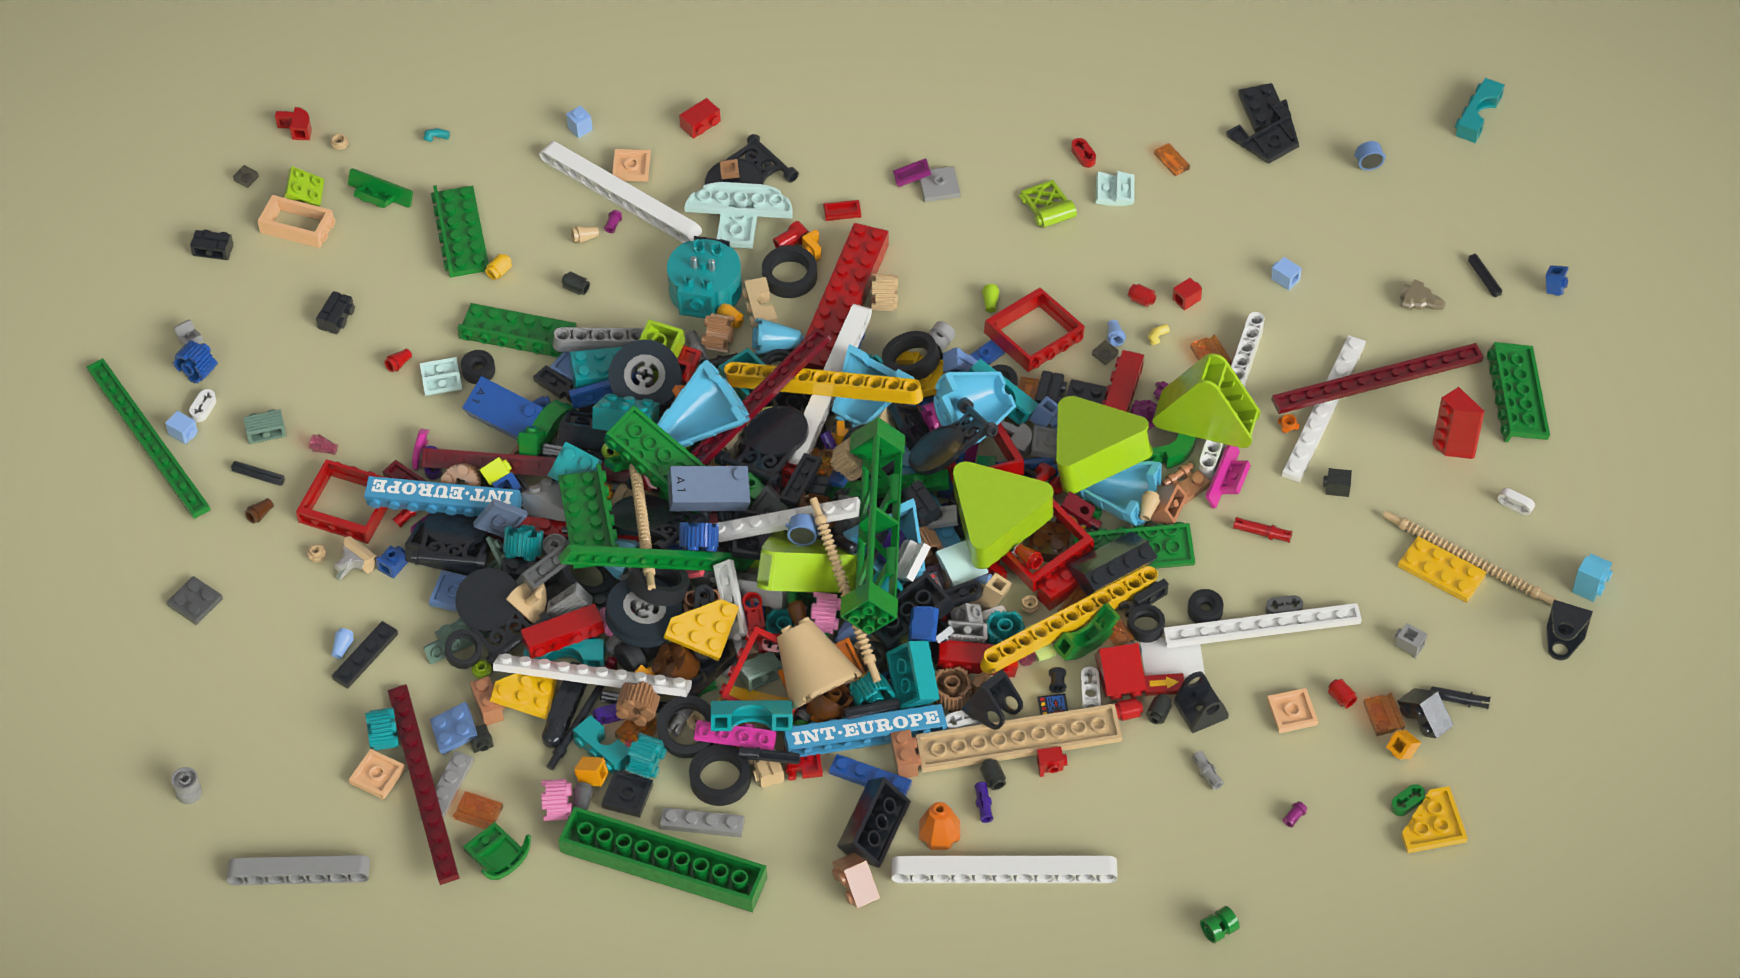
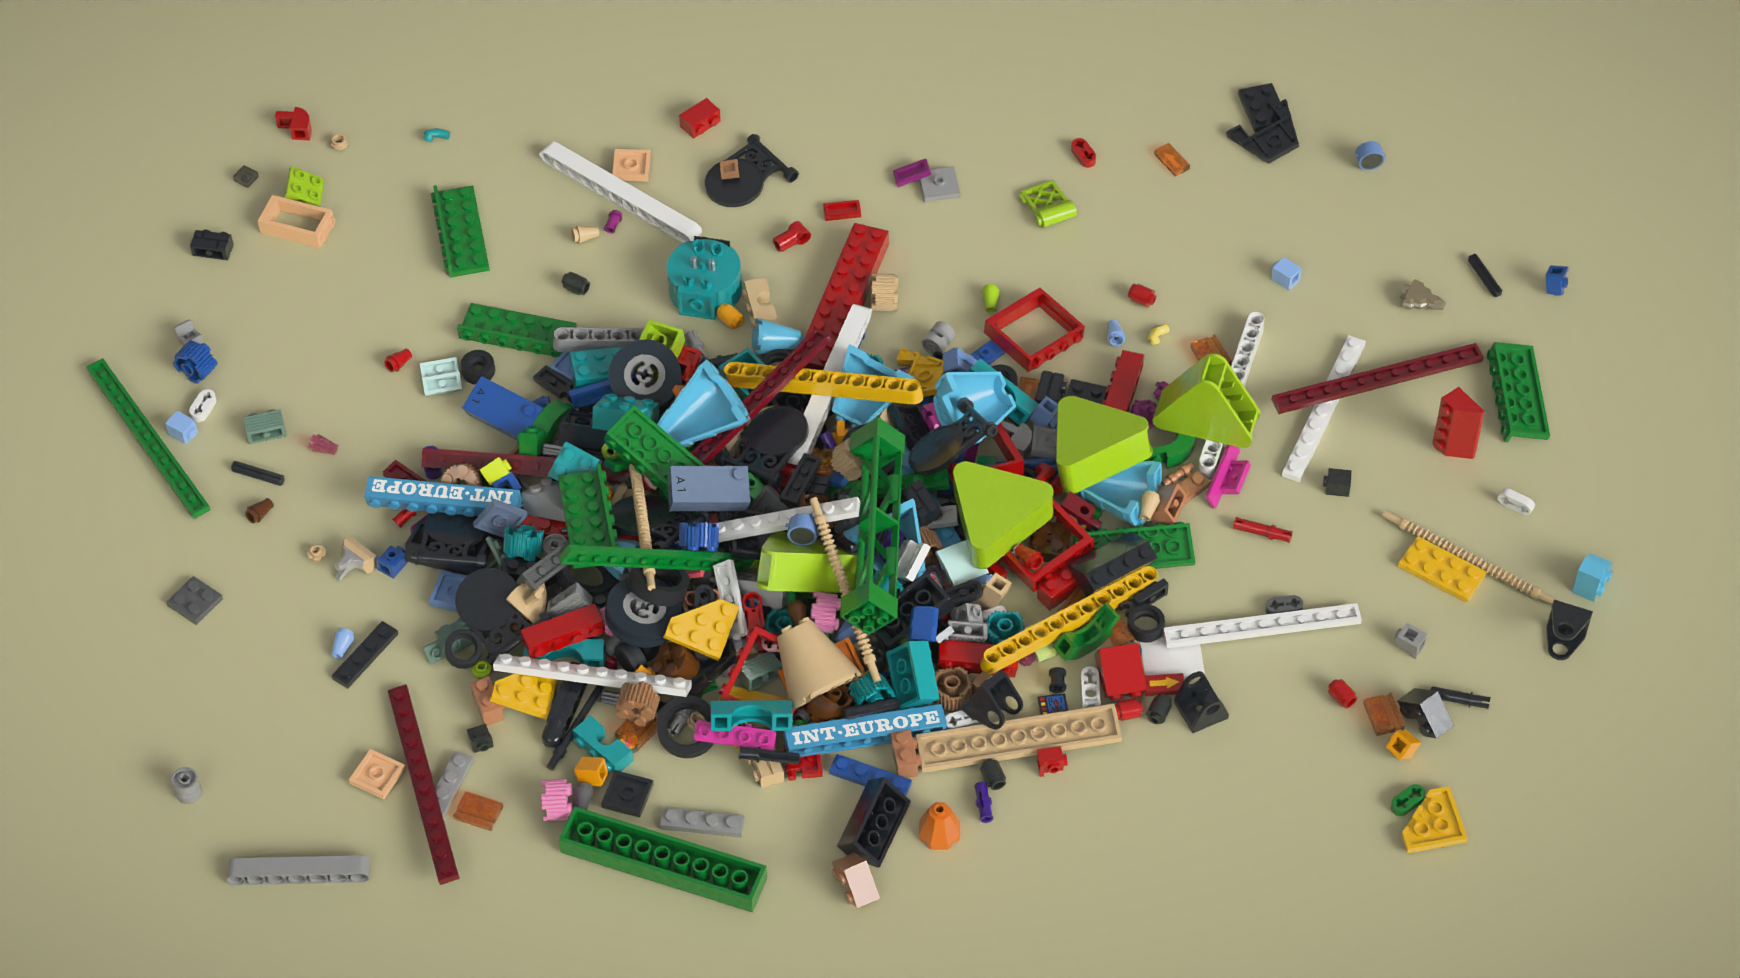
(331, 523): red window -> none
(335, 312): black brick -> none
(377, 190): green bracket -> none
(381, 729): teal brick -> none
(421, 442): dark pink piece -> none
(453, 728): medium blue plate -> none
(497, 852): green piece -> none
(498, 266): yellow brick -> none
(579, 121): light blue brick -> none
(606, 714): dark purple beam -> none
(645, 756): teal brick -> none
(718, 332): medium nougat brick -> none
(725, 796): black tyre -> none
(739, 208): light aqua plate -> none
(790, 254): black tyre -> none
(810, 243): light orange bracket -> none
(908, 341): black tyre -> none
(1004, 869): white beam -> none
(1029, 600): tan plate -> none
(1105, 352): clear smoke plate -> none
(1114, 189): light aqua slope -> none
(1187, 293): red brick -> none
(1207, 770): light grey pin -> none
(1208, 597): black tyre -> none
(1221, 923): green wheel -> none
(1288, 423): orange plate -> none
(1292, 710): light nougat plate -> none
(1298, 810): magenta pin -> none
(1487, 96): teal arch -> none

